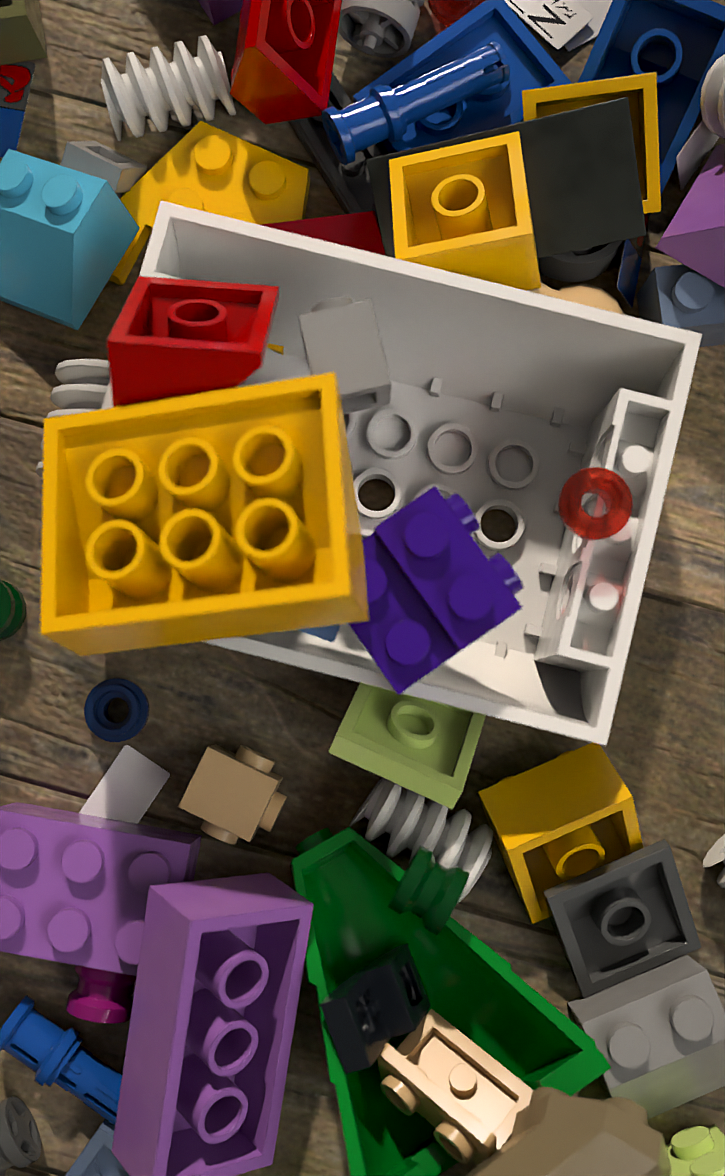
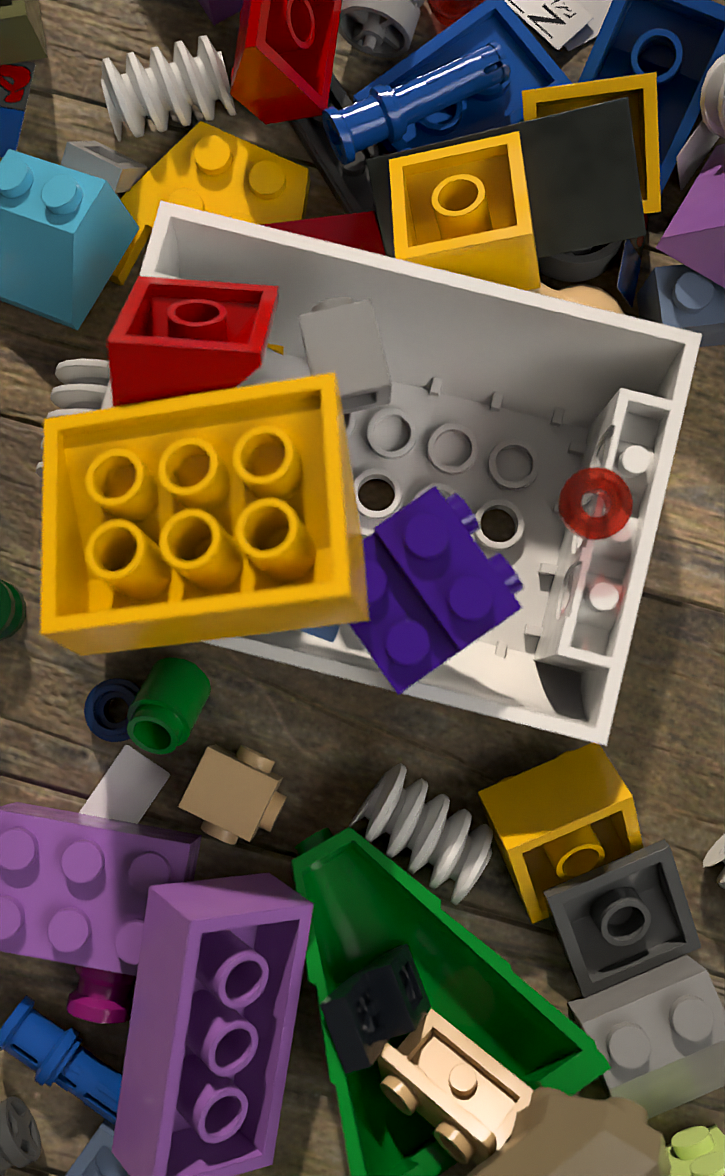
(167, 705): none -> green brick
(410, 741): yellowish green plate -> none
(429, 890): dark green wheel -> none

